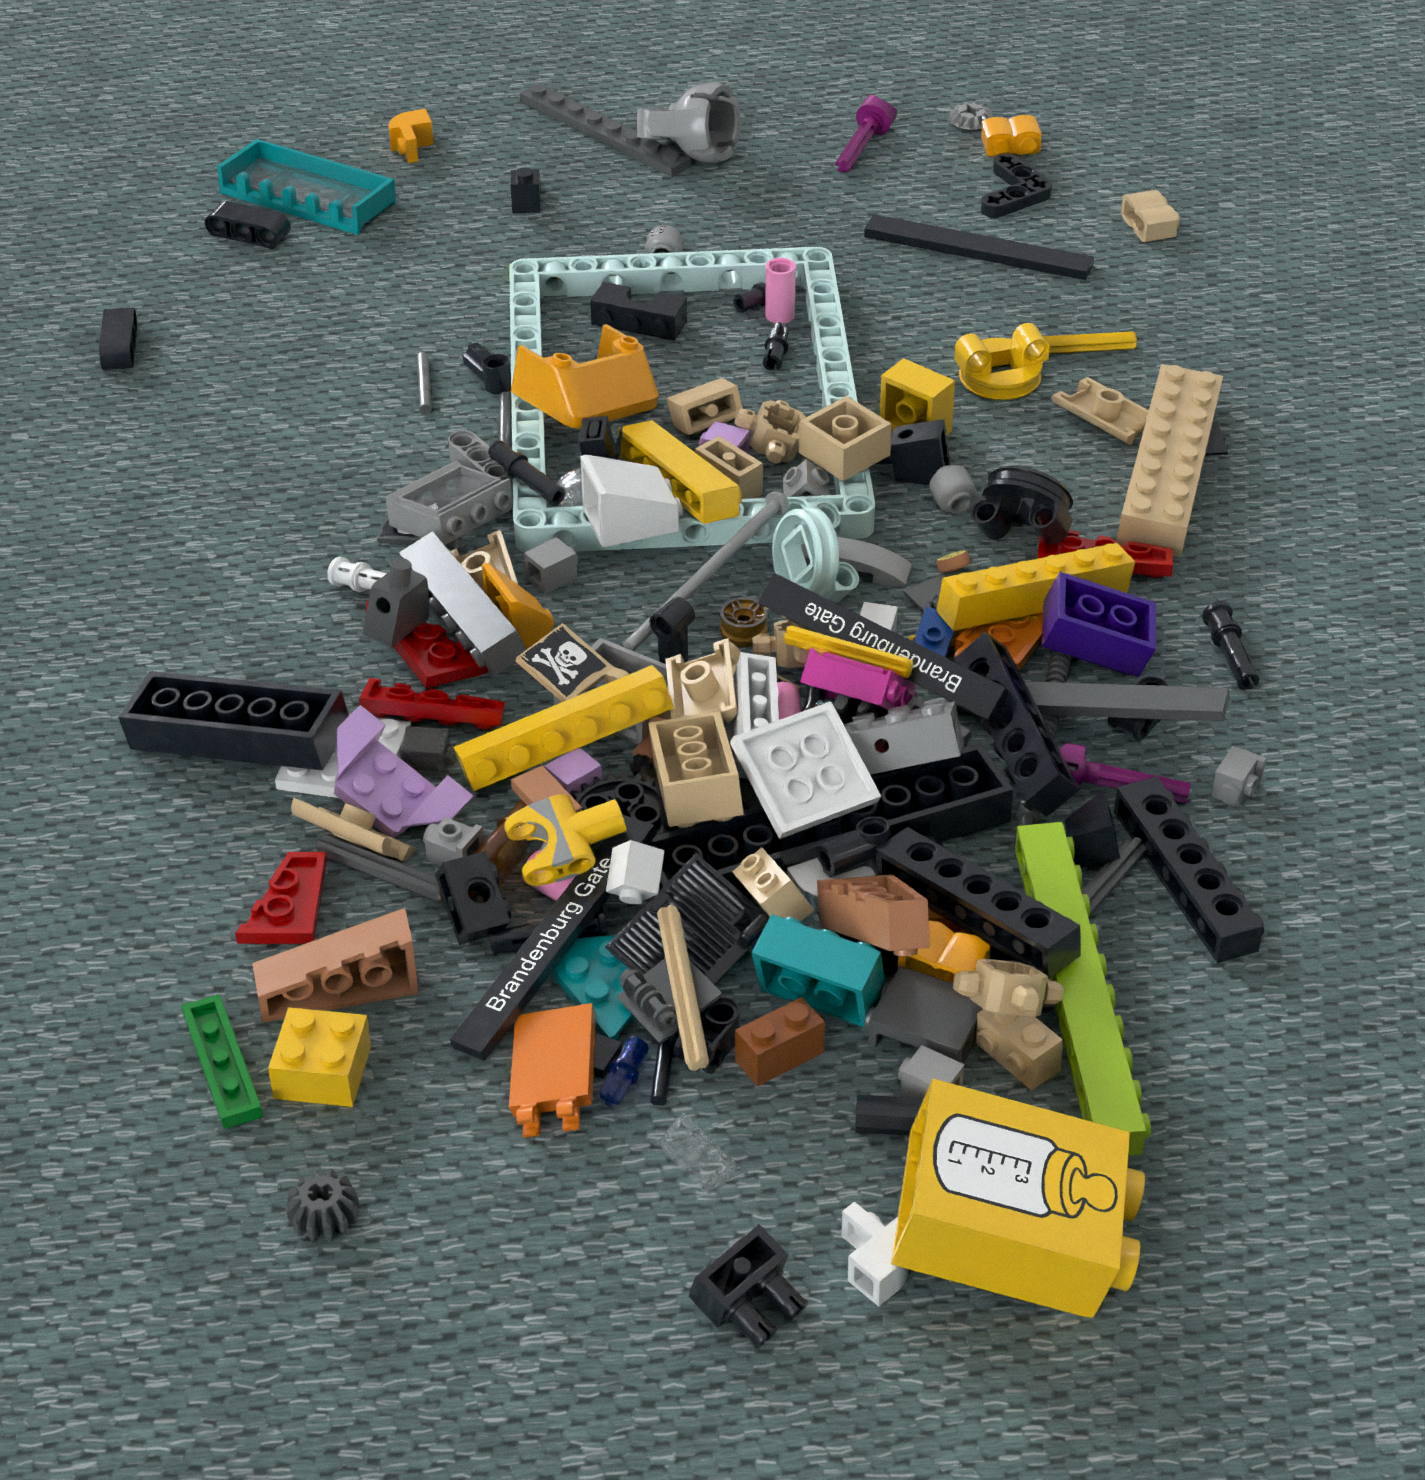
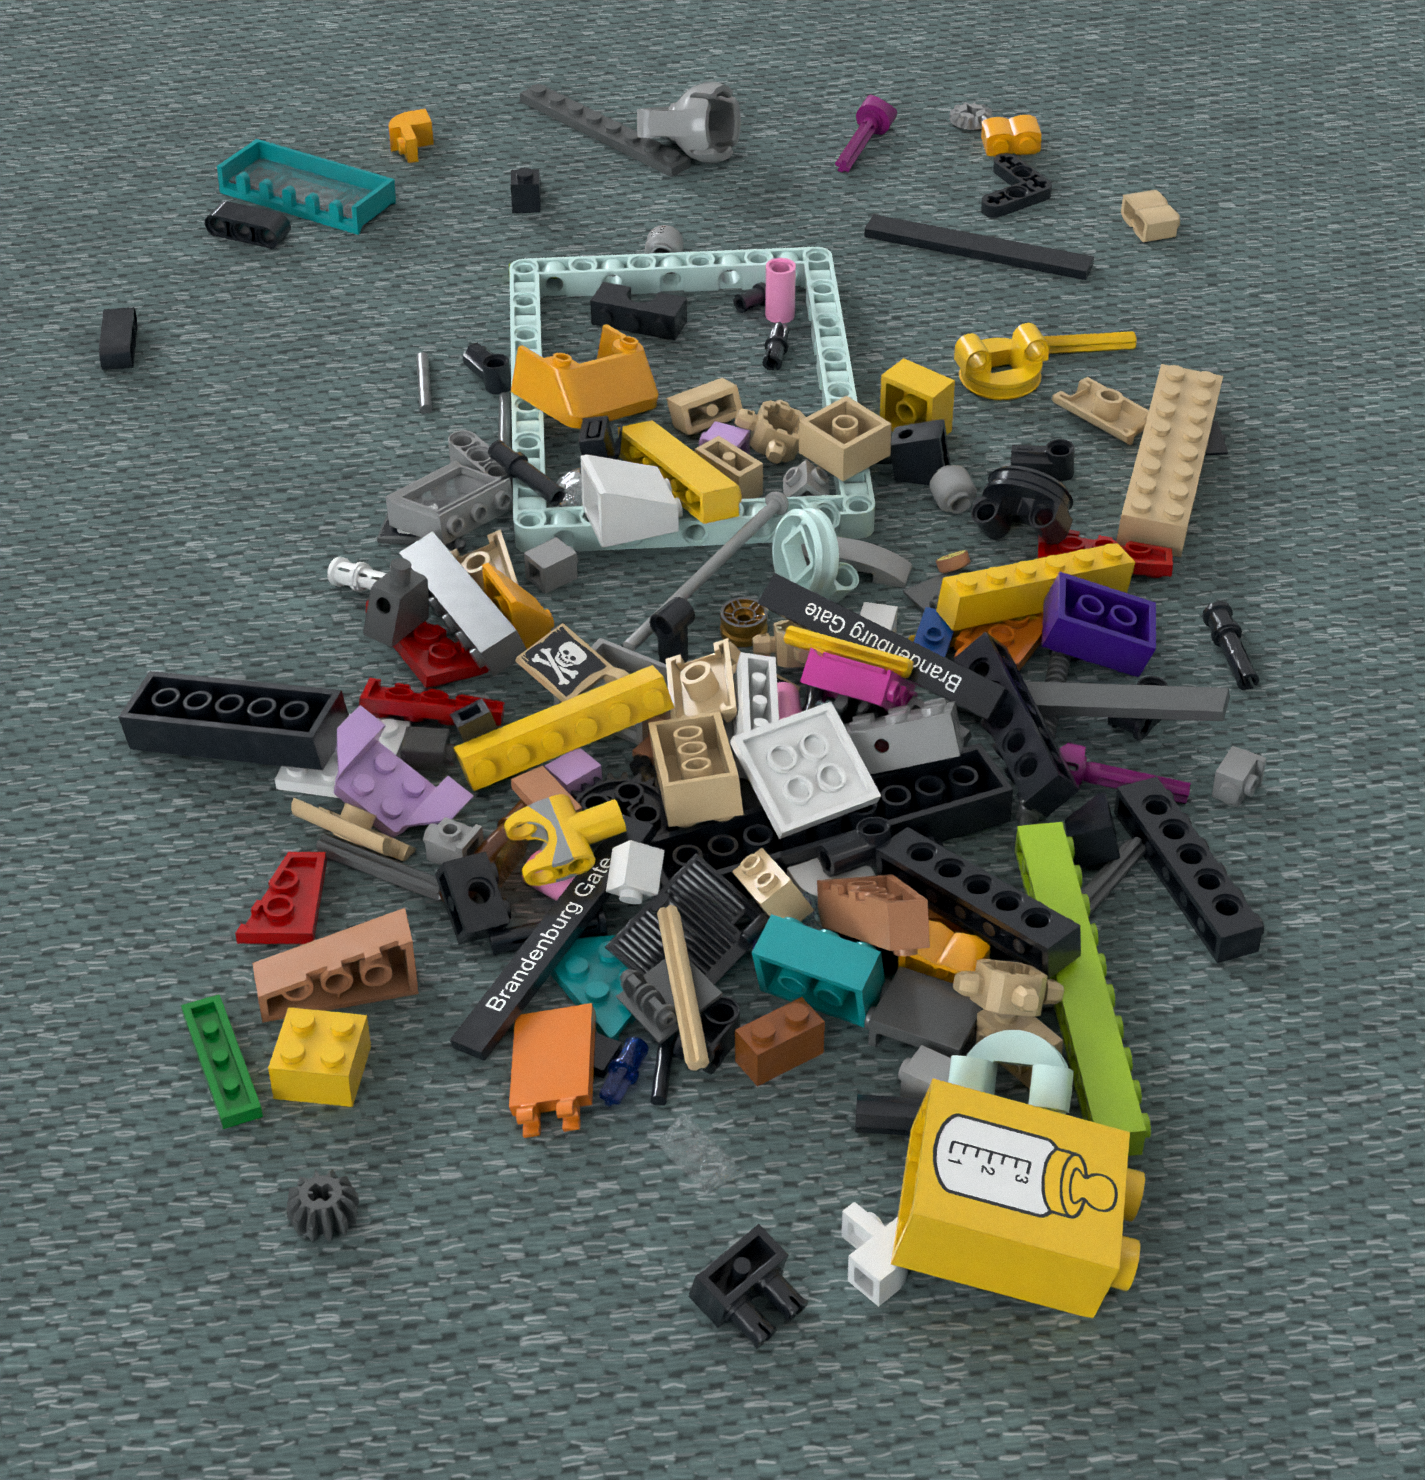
(473, 720): none -> black brick
(1050, 1073): none -> light aqua piece
(1053, 459): none -> black piece

